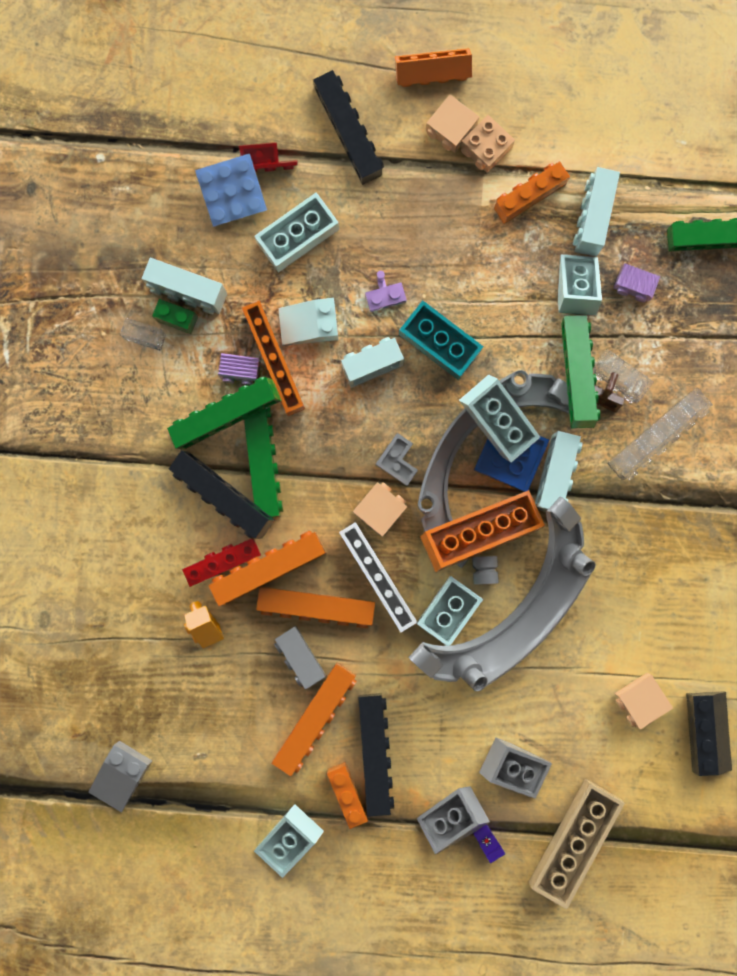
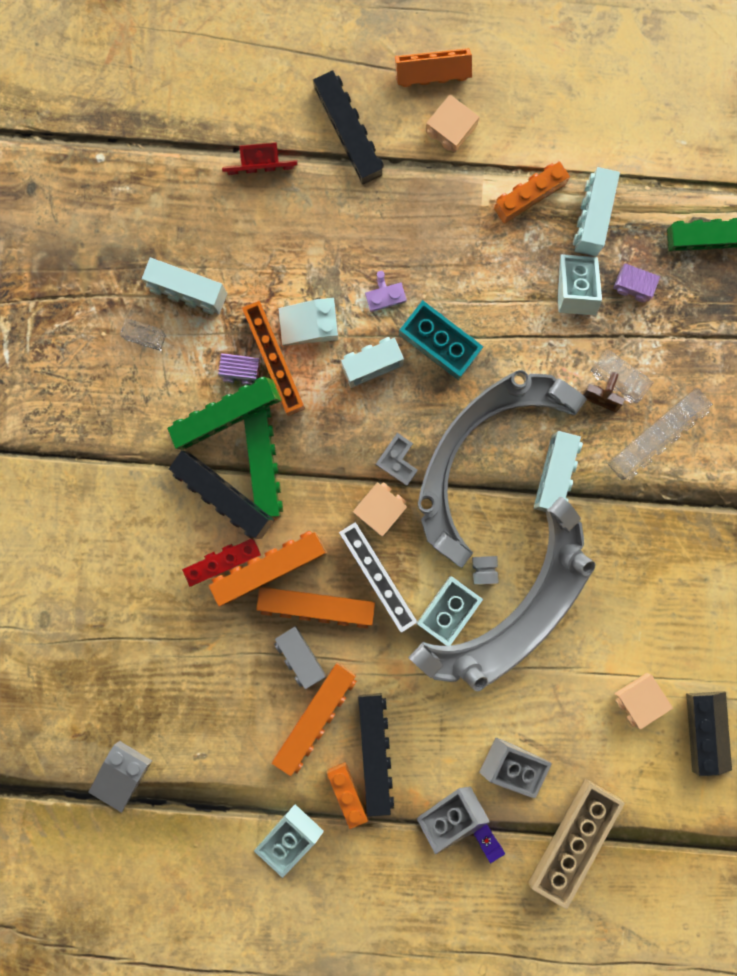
(175, 316): green brick -> none
(202, 625): light orange brick -> none
(231, 190): light blue plate -> none
(297, 232): light aqua brick -> none
(482, 531): orange brick -> none
(487, 144): light nougat brick -> none
(499, 418): light aqua brick -> none
(516, 473): blue plate -> none
(579, 372): brick -> none

